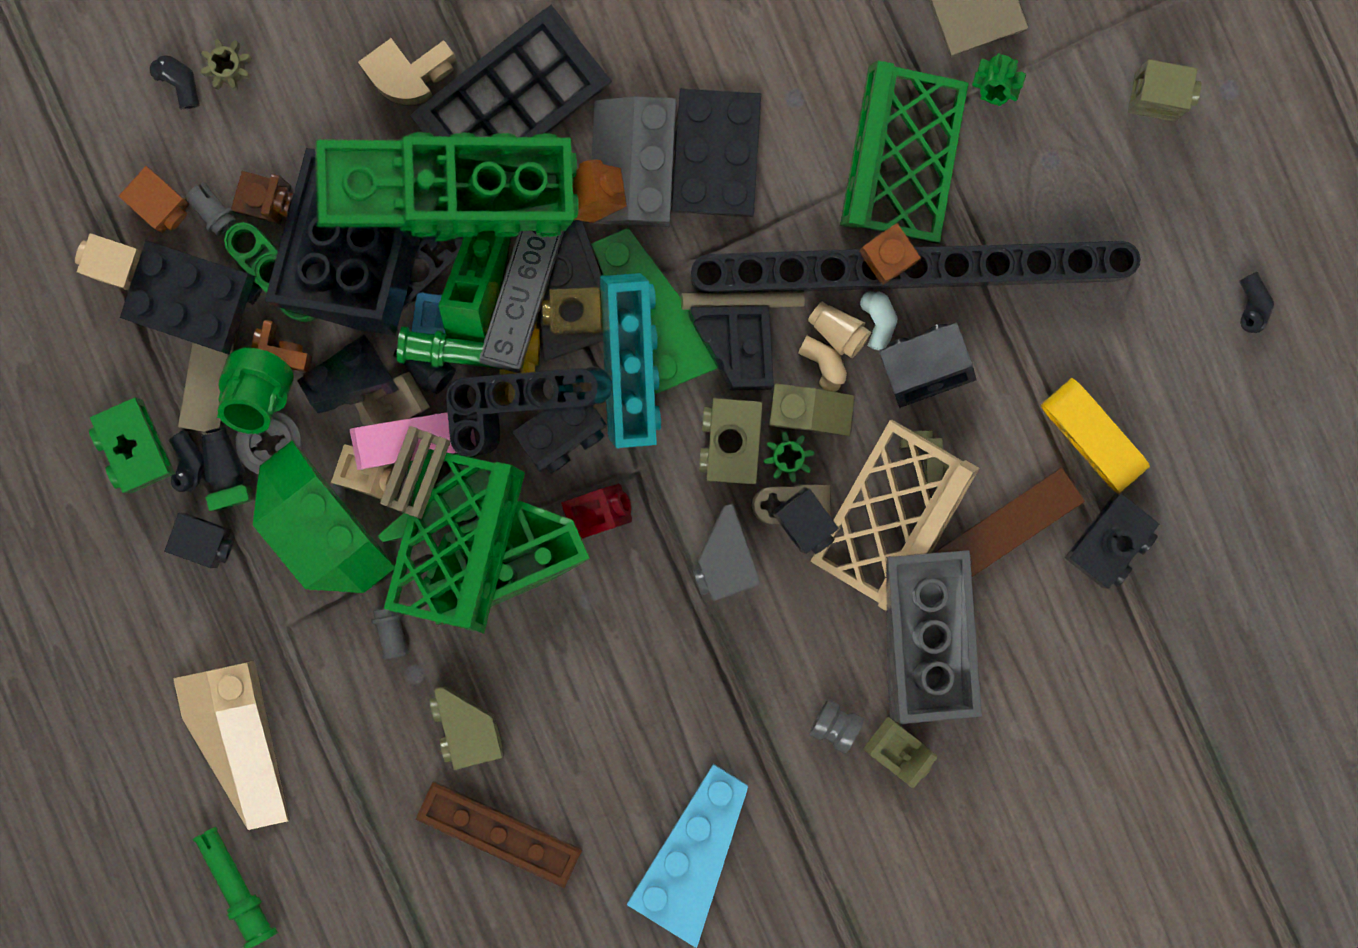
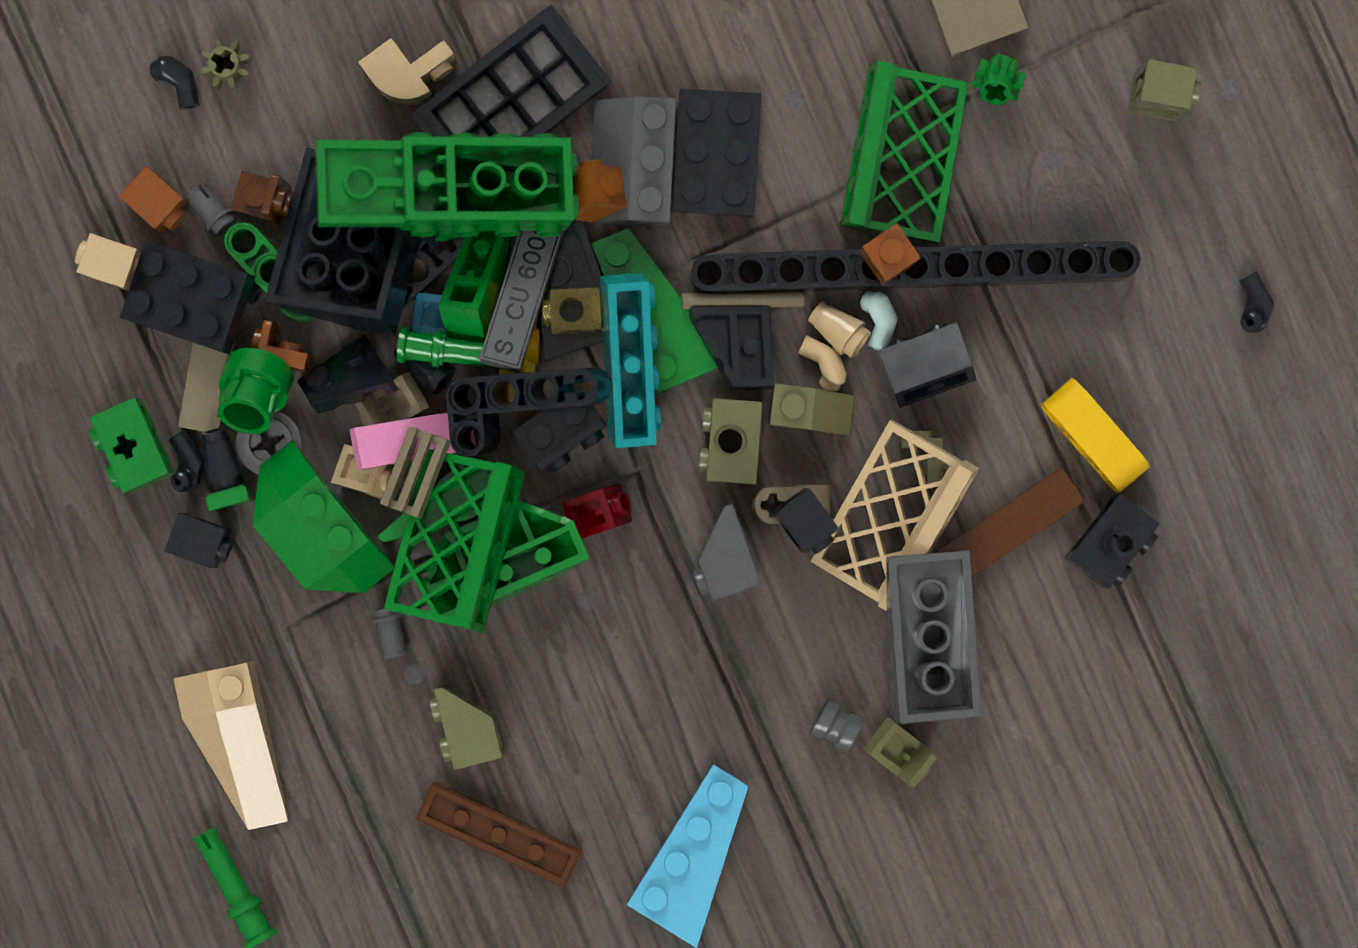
(795, 447): green gear -> none

